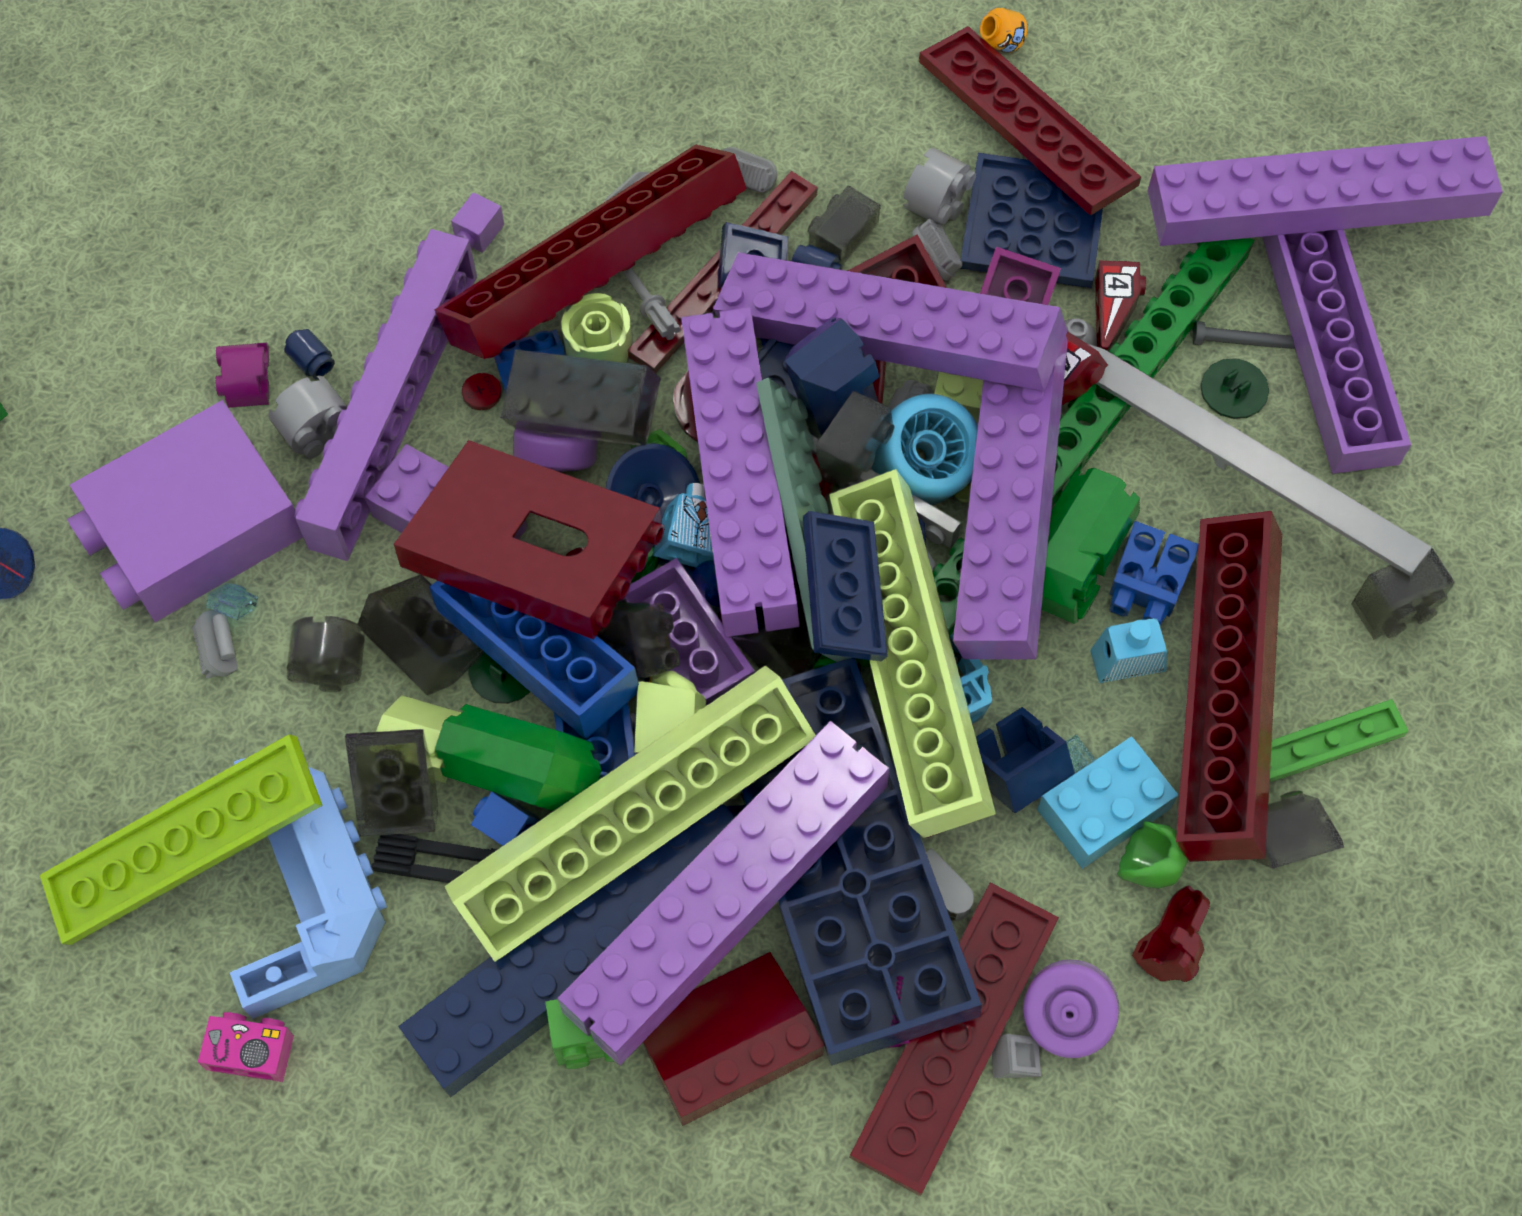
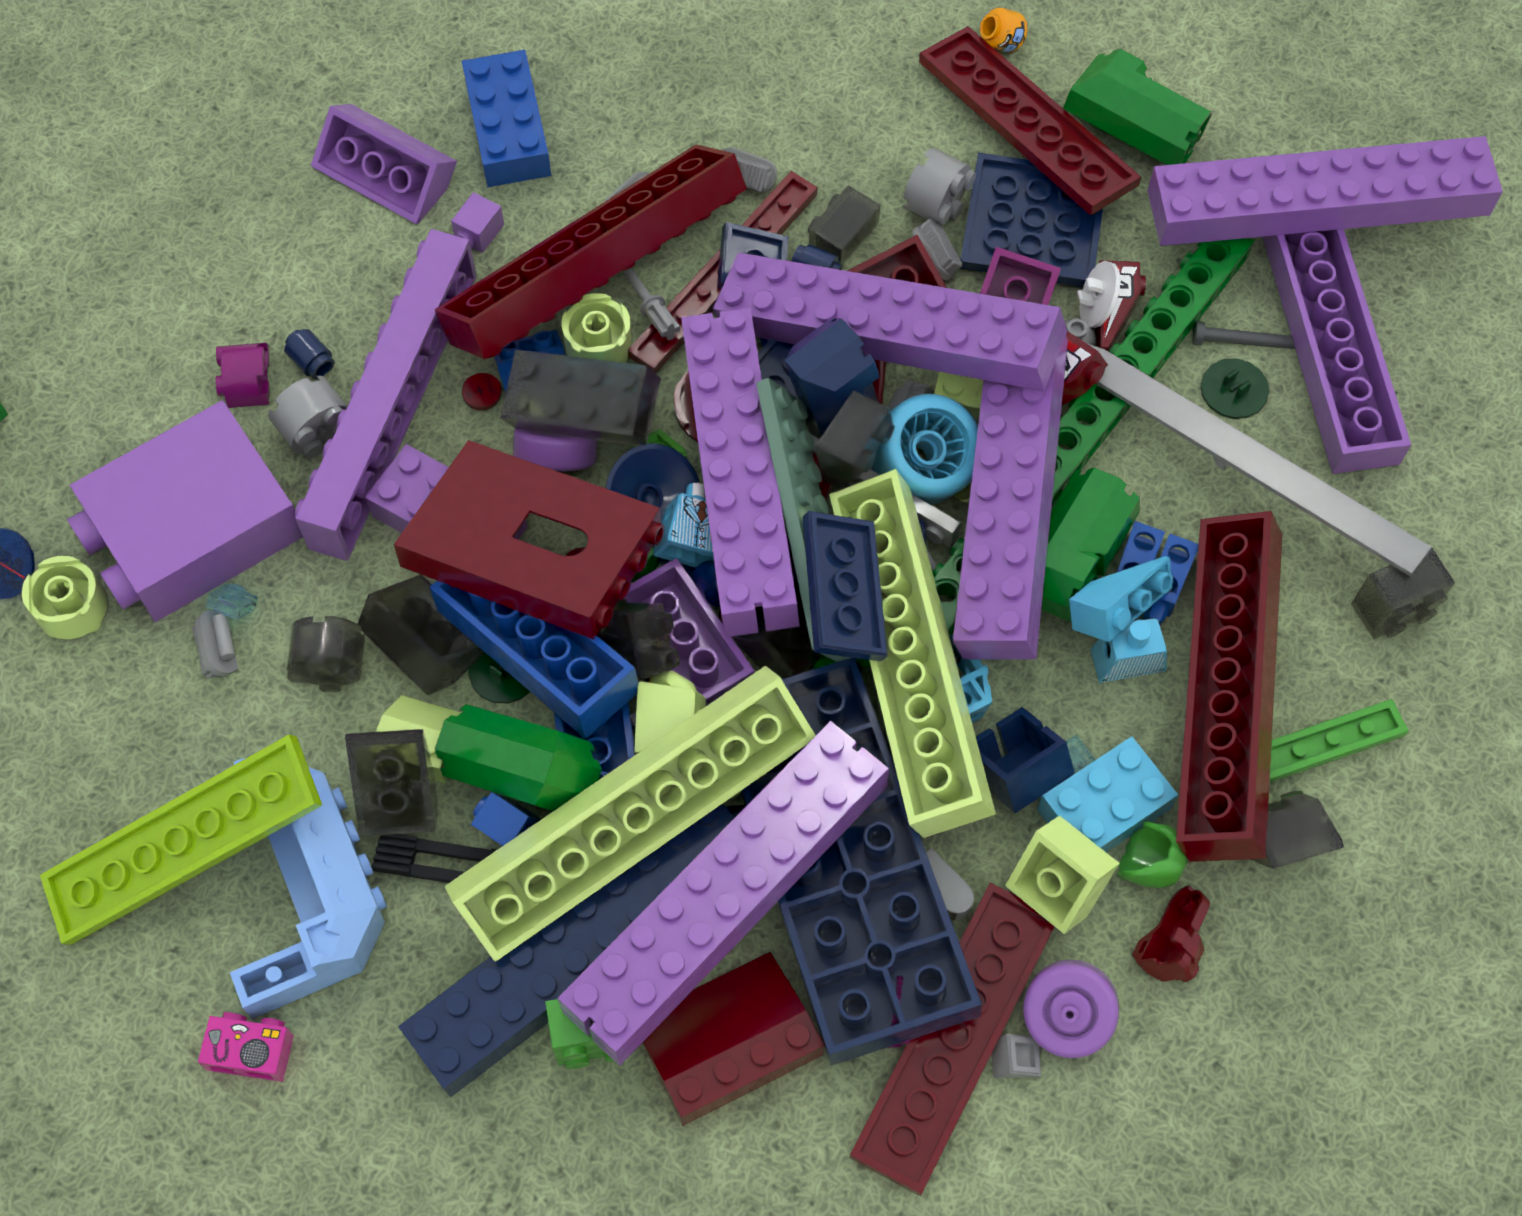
(65, 598): none -> yellowish green brick
(382, 162): none -> medium lavender slope
(506, 118): none -> blue brick
(1061, 874): none -> yellowish green brick
(1099, 294): none -> white piece
(1116, 600): none -> medium azure slope
(1137, 110): none -> green brick

